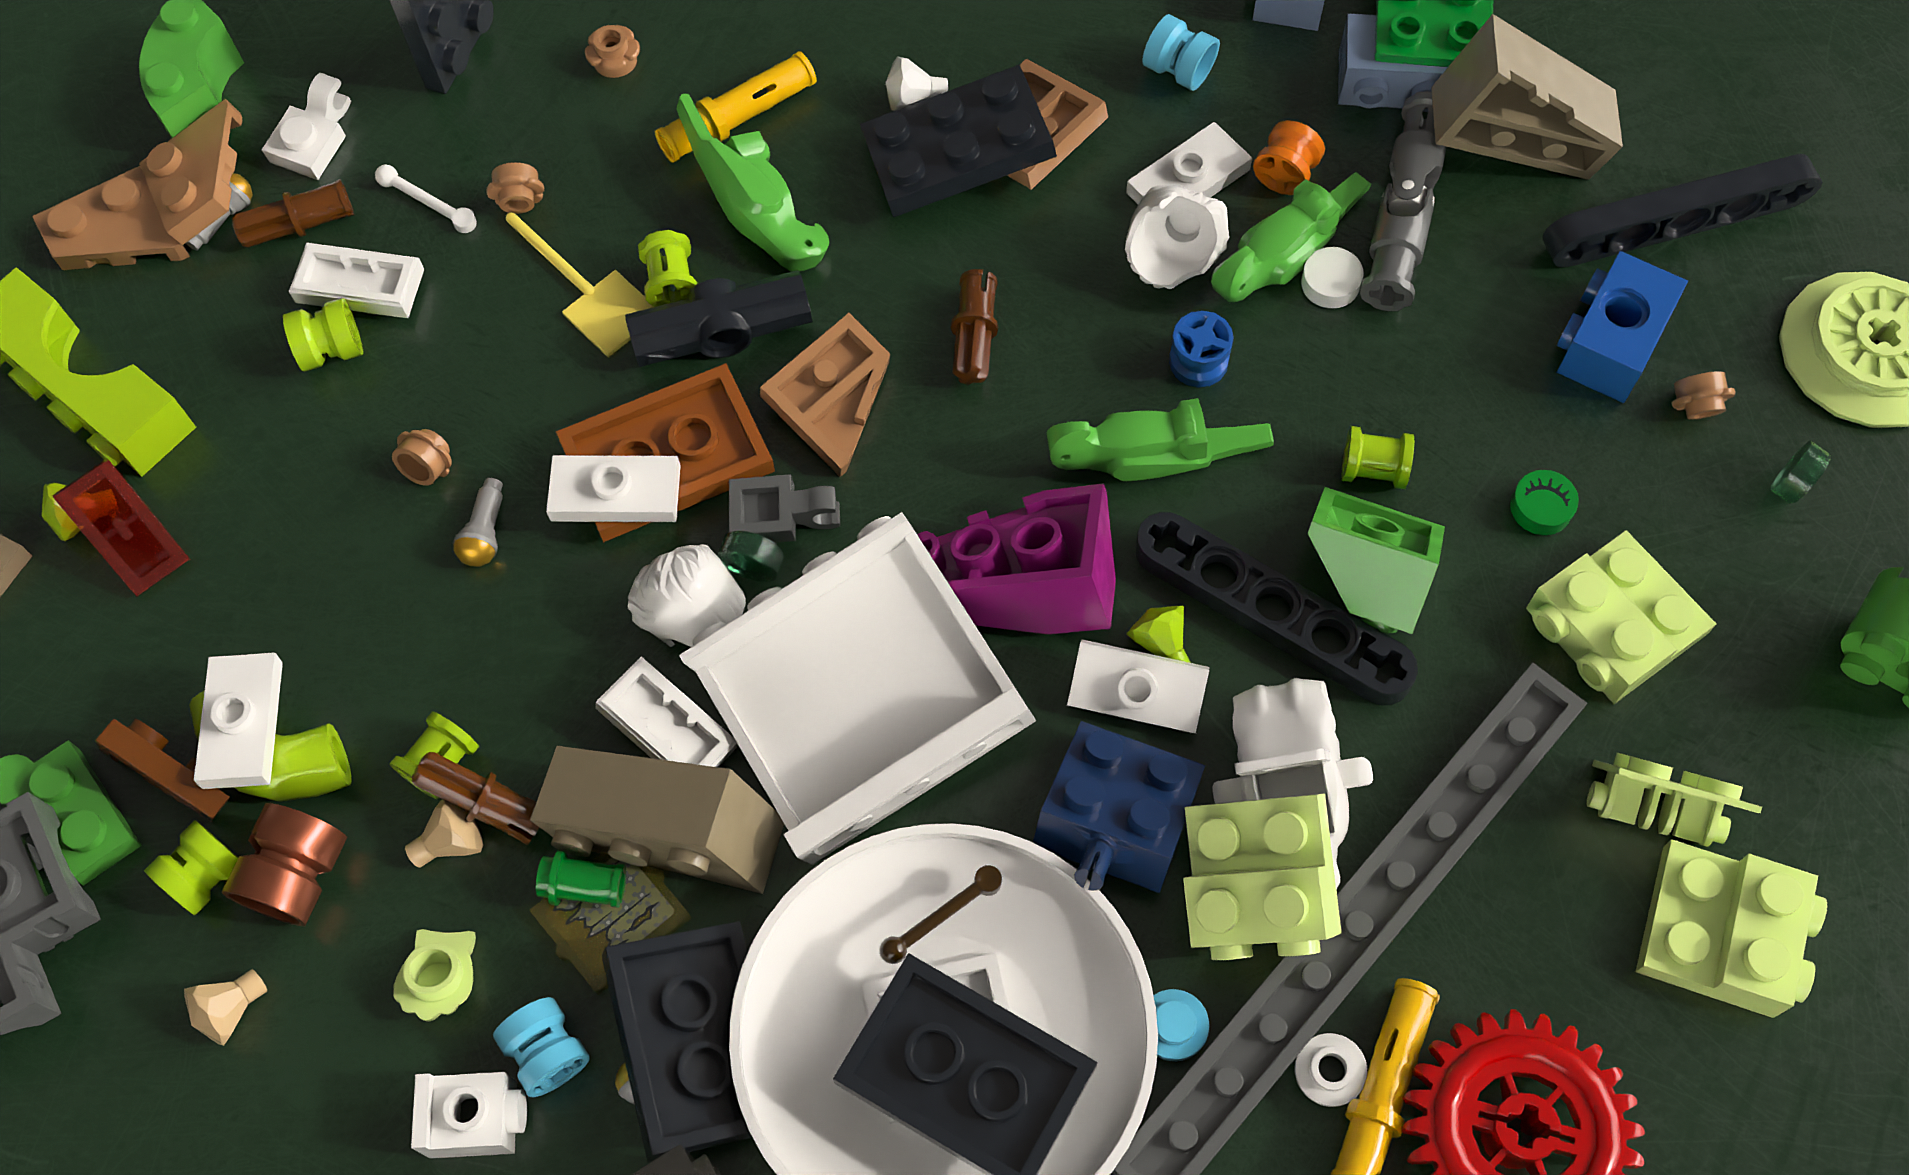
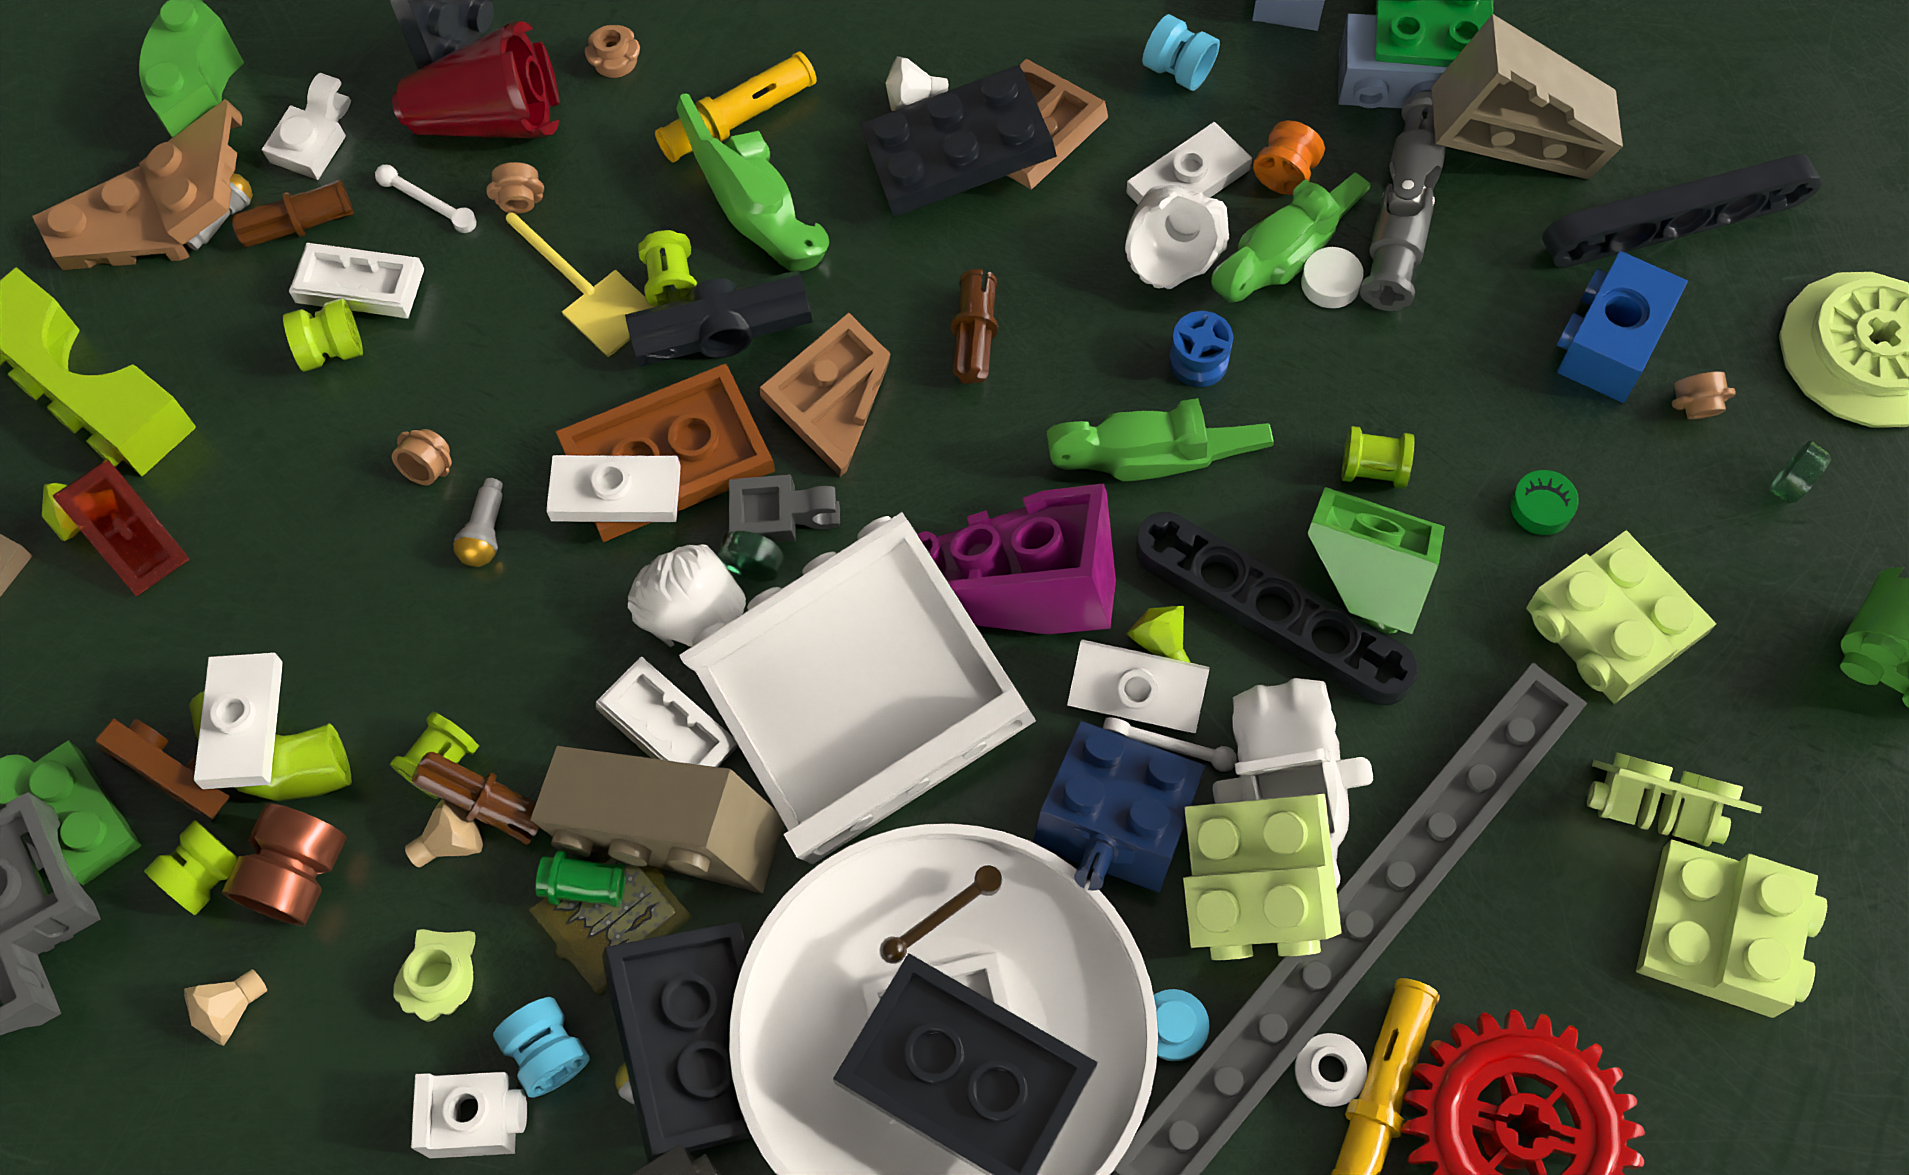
(483, 90): none -> dark red cone
(1222, 758): none -> white hinge

